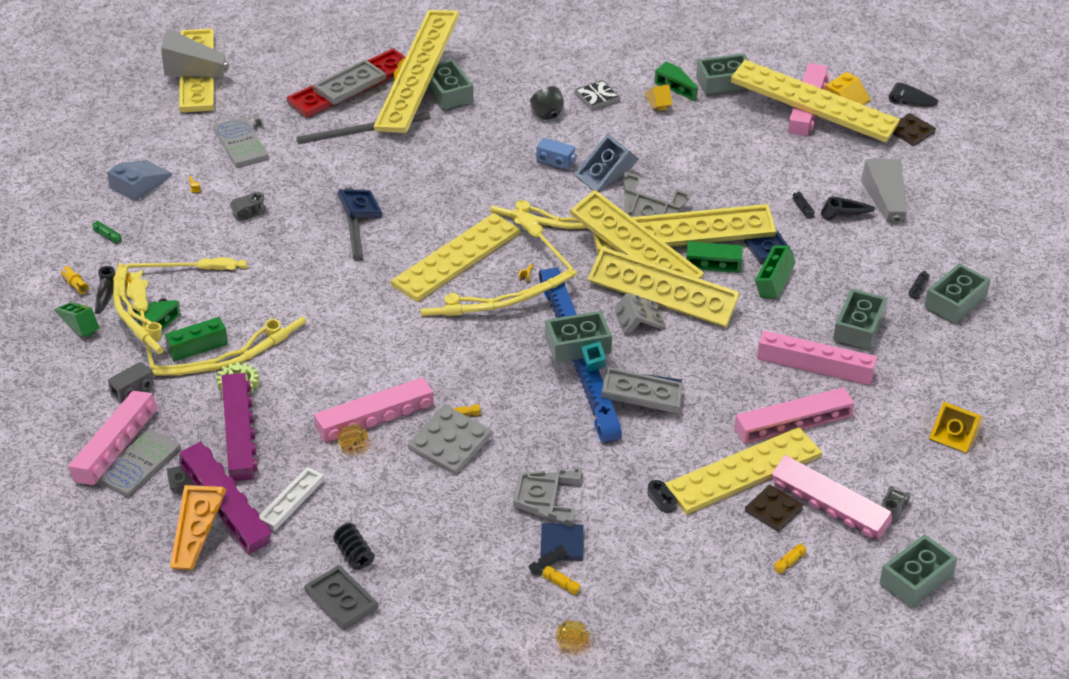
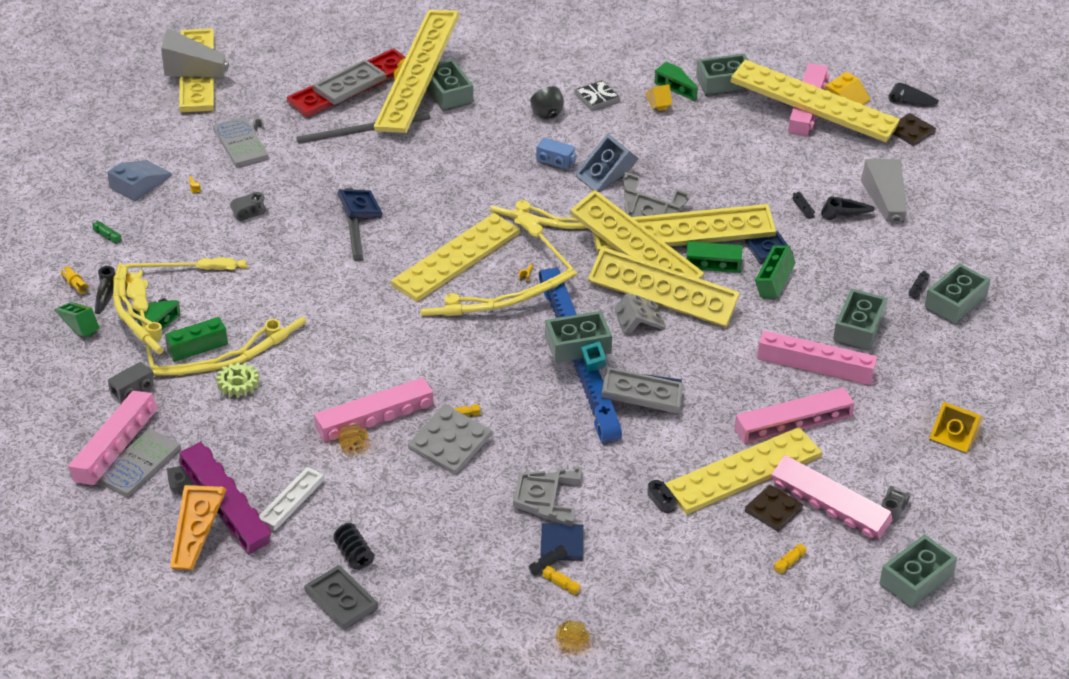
(237, 427): magenta brick -> none

